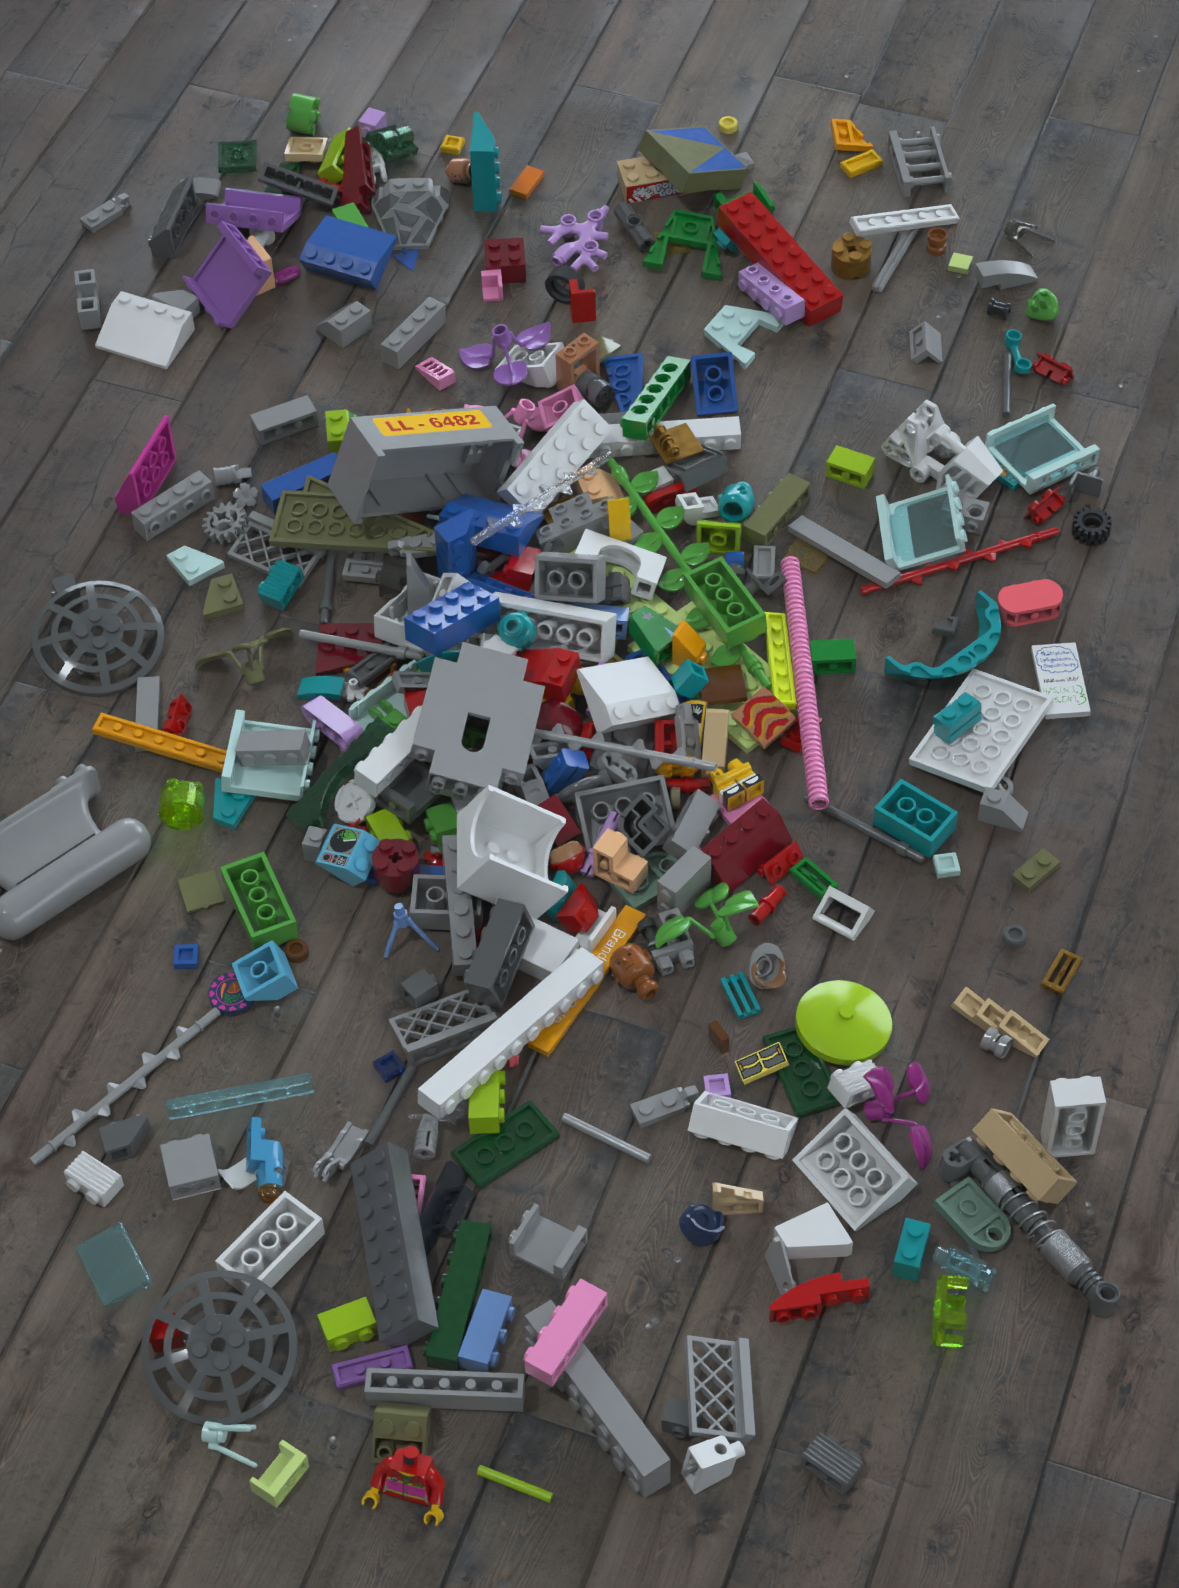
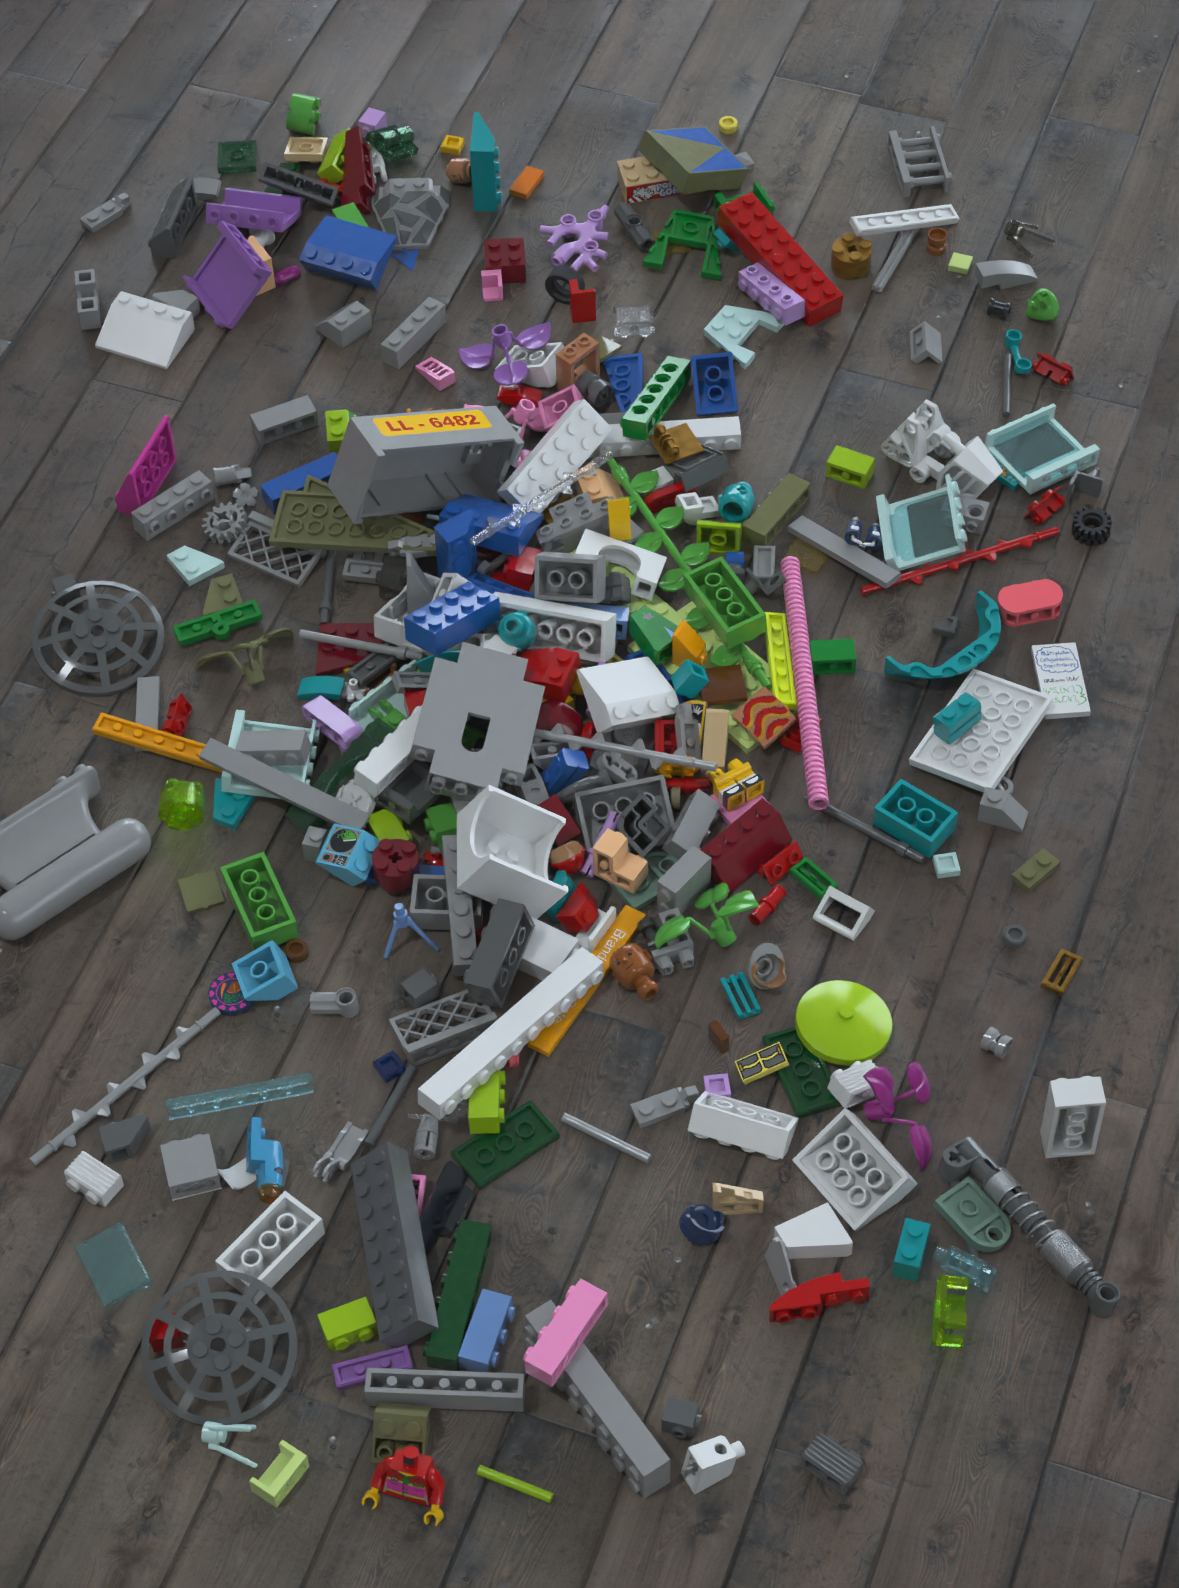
(186, 956): blue tile -> none
(217, 623): none -> green hinge
(280, 584): teal brick -> none
(282, 785): none -> light grey tile
(335, 1003): none -> light grey piece
(512, 394): none -> red slope
(546, 1243): light grey panel -> none
(633, 321): none -> clear brick
(740, 1393): light grey fence -> none
(847, 136): light orange wing -> none
(854, 531): none -> dark blue piece
(861, 163): yellow tile -> none
(989, 1014): tan slope -> none
(1024, 1156): tan brick -> none

